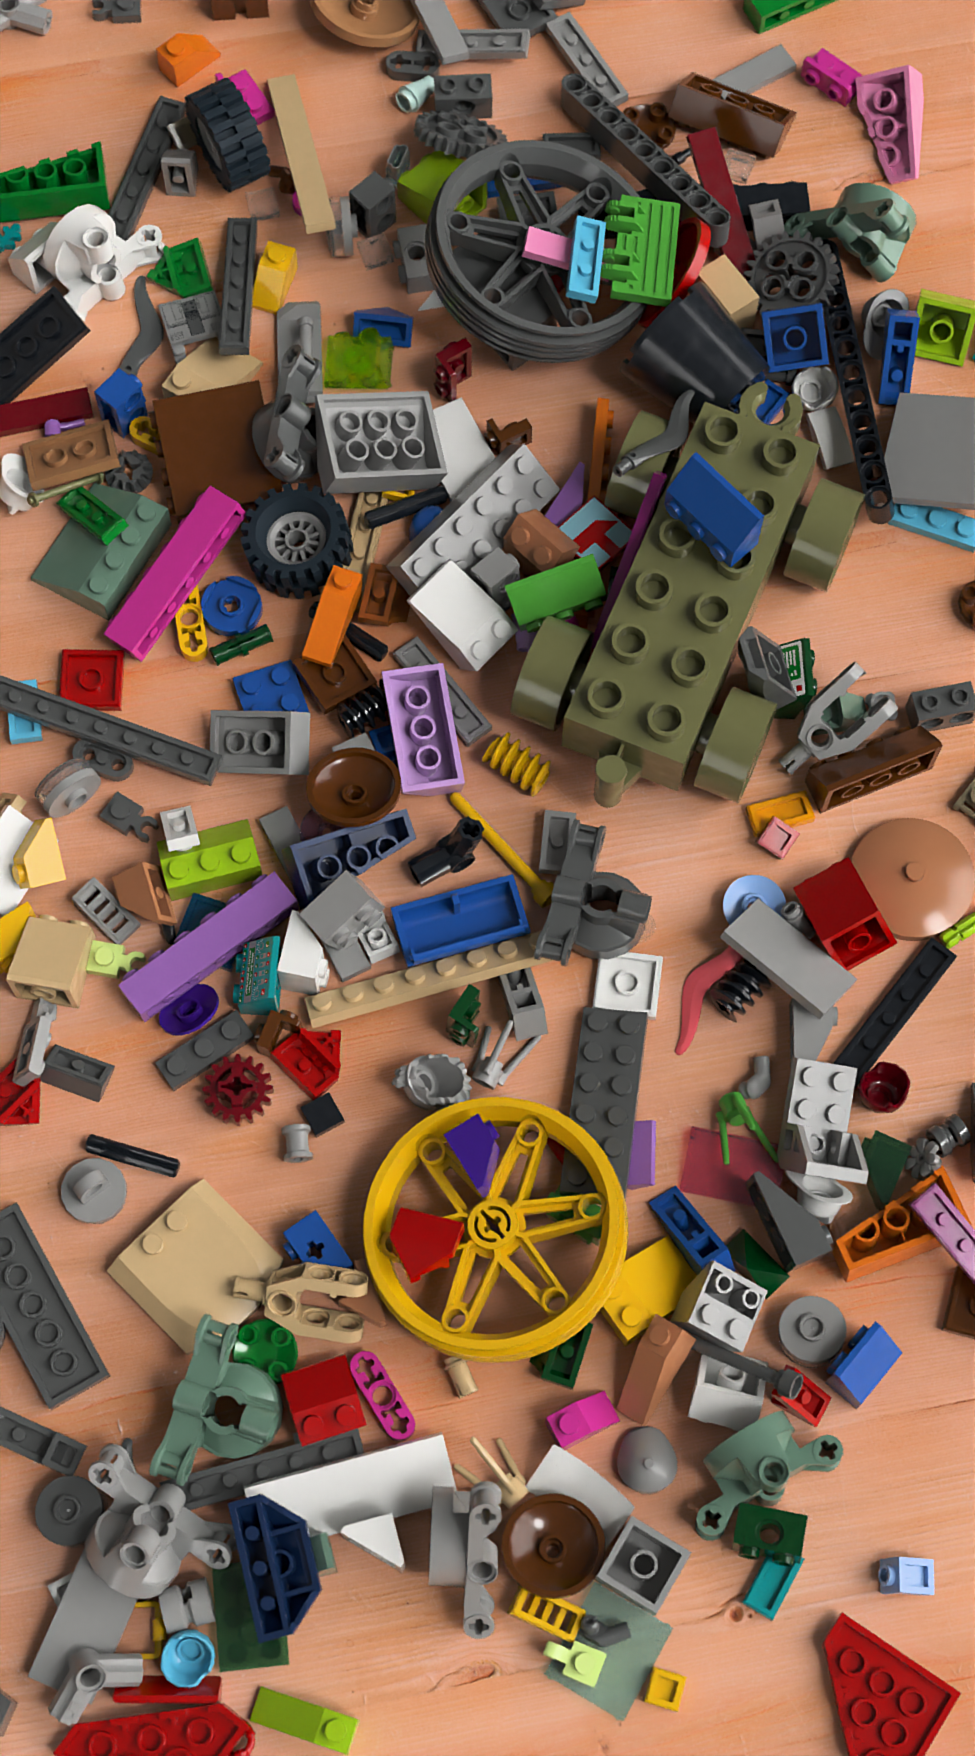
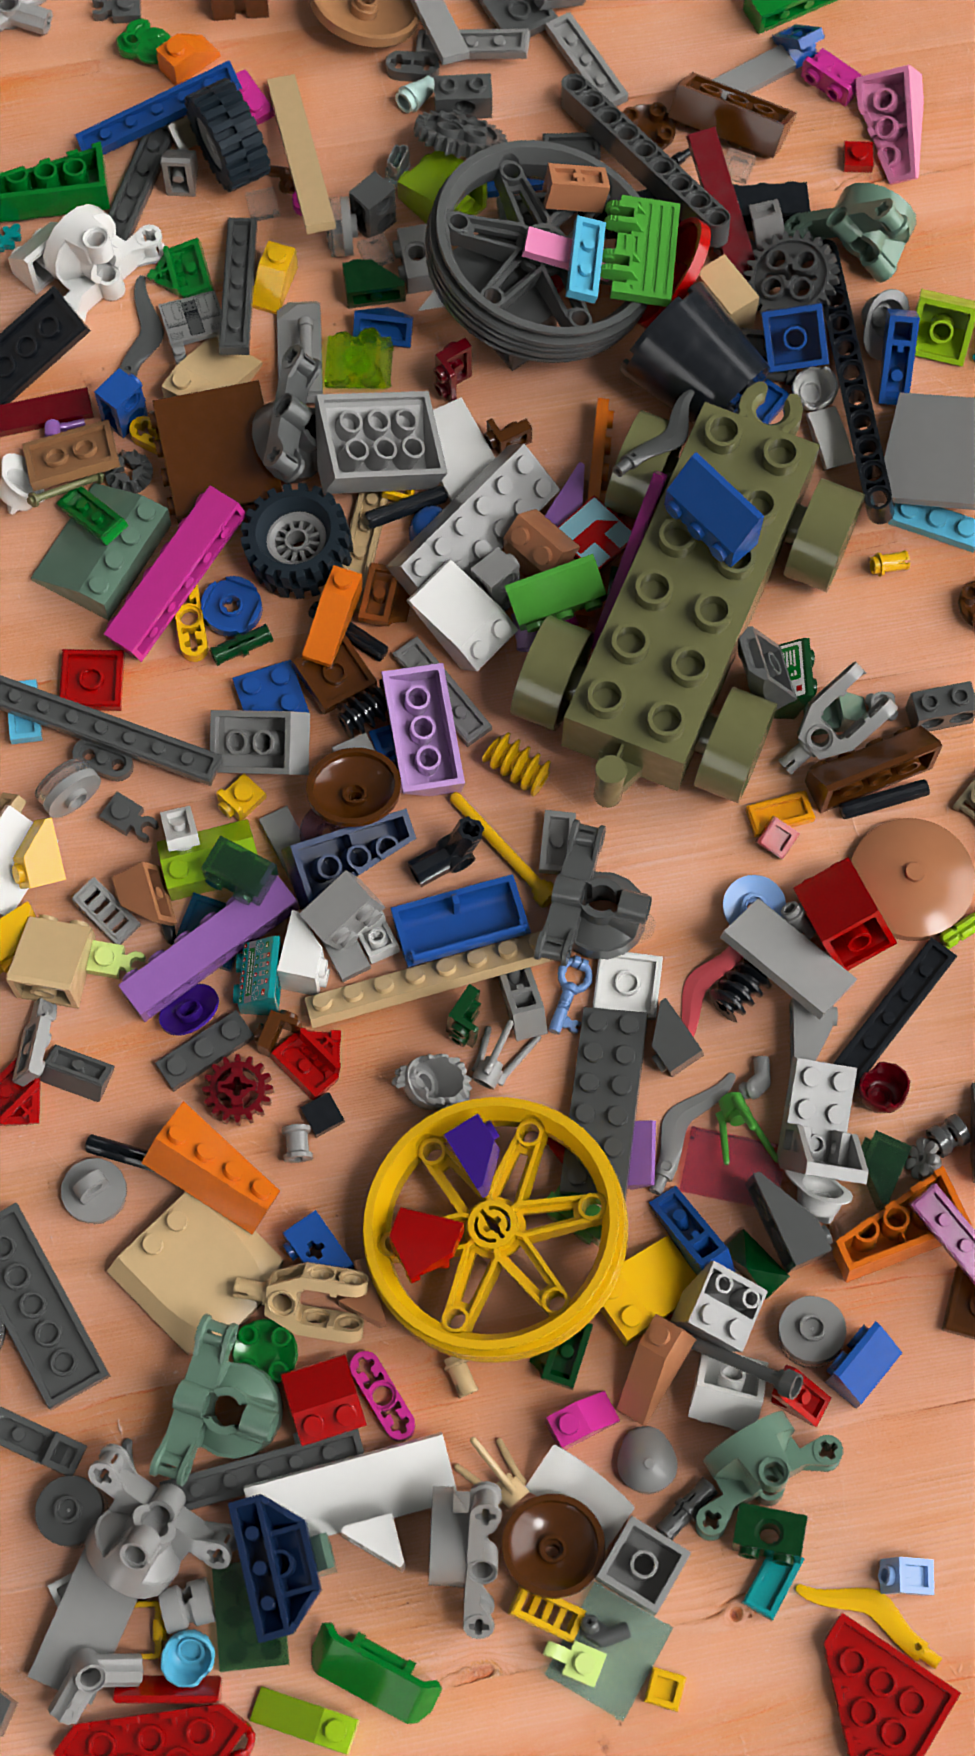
(141, 41): none -> green plate
(152, 112): none -> blue plate
(210, 1169): none -> orange wedge
(239, 872): none -> clear green brick
(240, 798): none -> yellow bracket
(371, 284): none -> dark green slope
(373, 1675): none -> green piece
(569, 989): none -> medium blue piece
(575, 188): none -> nougat hinge
(673, 1042): none -> dark grey slope
(675, 1127): none -> light grey piece
(686, 1509): none -> dark grey pin
(799, 41): none -> blue slope
(858, 156): none -> red plate
(881, 1610): none -> yellow piece
(884, 799): none -> black axle
(891, 562): none -> yellow pin

